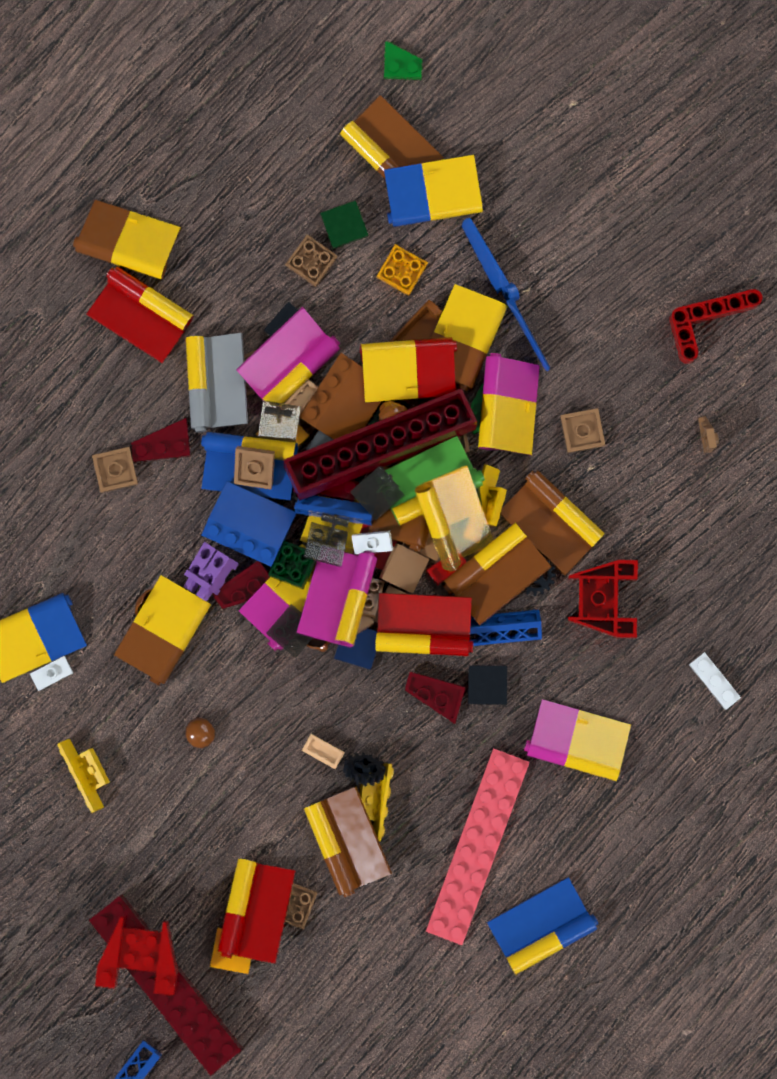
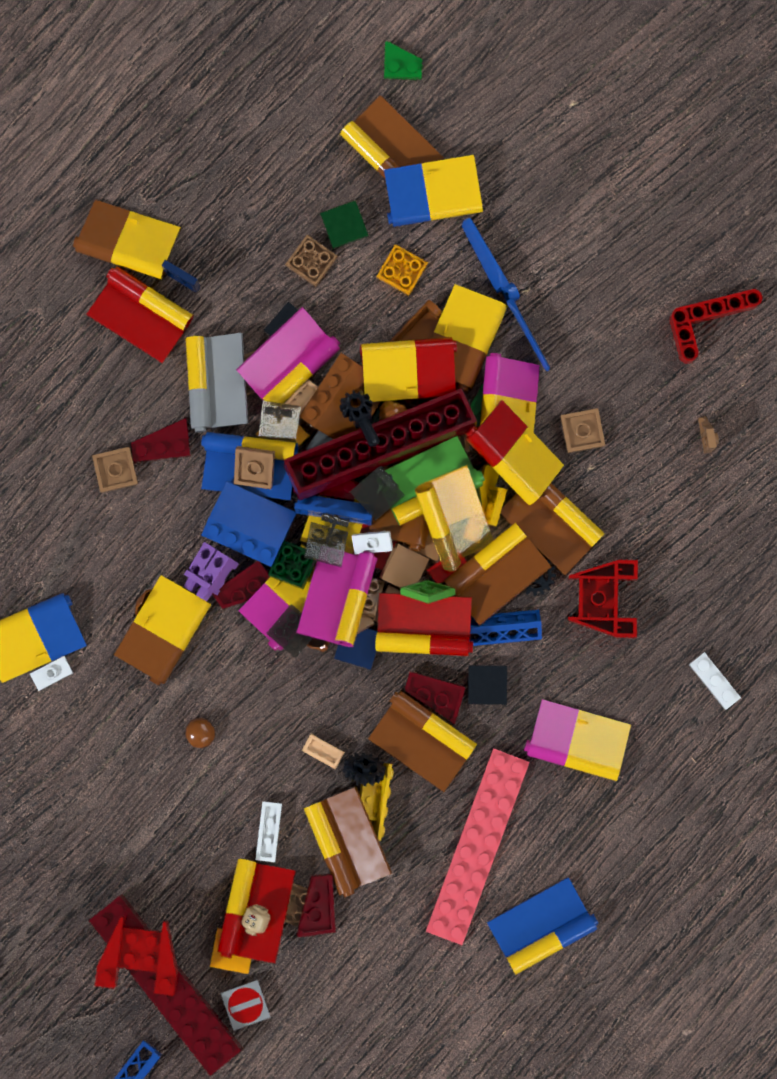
(86, 772): yellow bracket -> none
(181, 276): none -> dark blue tile
(245, 1005): none -> piece
(256, 919): none -> tan head
(268, 831): none -> white plate
(318, 909): none -> dark red wing
(360, 415): none -> black gear
(422, 741): none -> dark orange door
(427, 591): none -> bright green tile
(515, 452): none -> door

